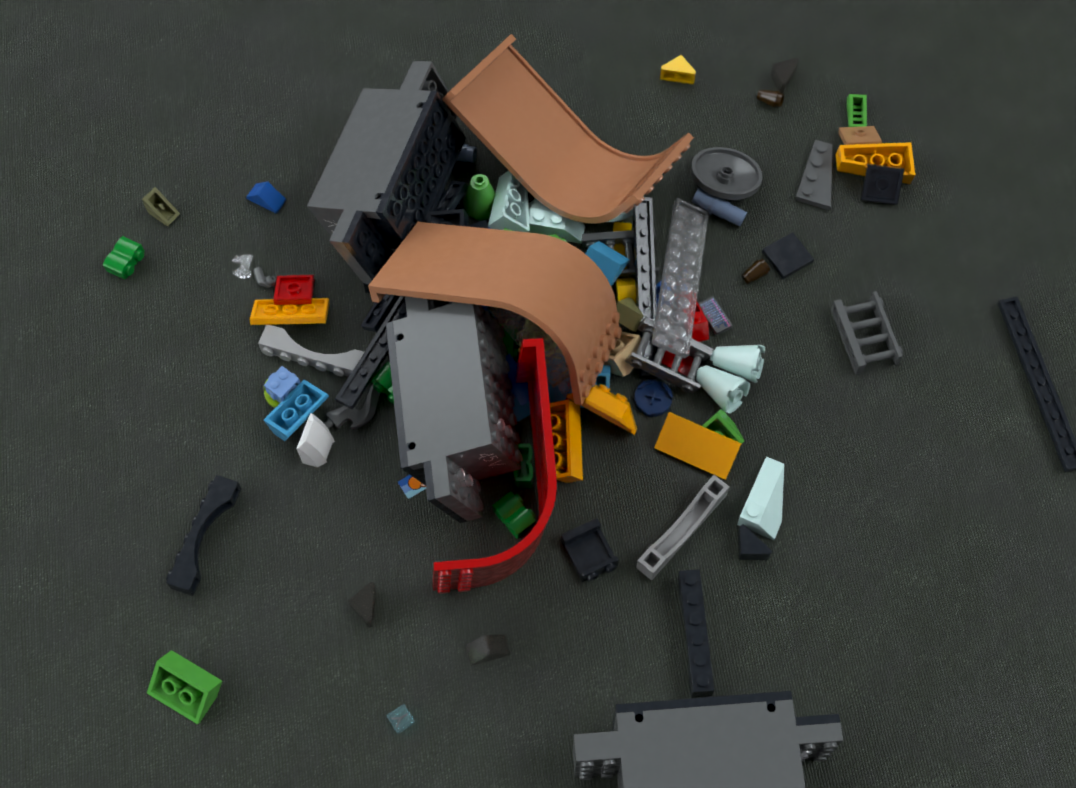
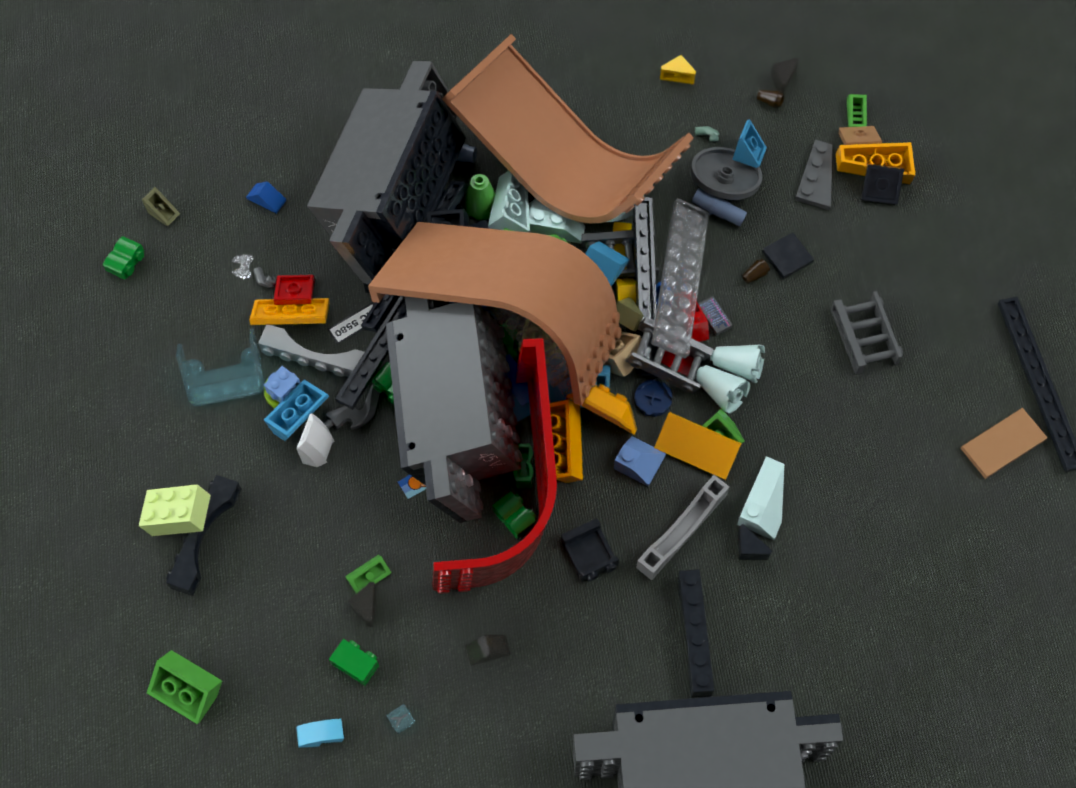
(174, 510): none -> yellowish green brick
(225, 382): none -> clear light blue windscreen
(320, 732): none -> medium azure slope
(349, 325): none -> sticker
(354, 661): none -> green brick
(371, 571): none -> bright green slope
(639, 460): none -> medium blue slope
(706, 130): none -> sand green arm
(750, 146): none -> dark azure slope
(1003, 443): none -> medium nougat tile

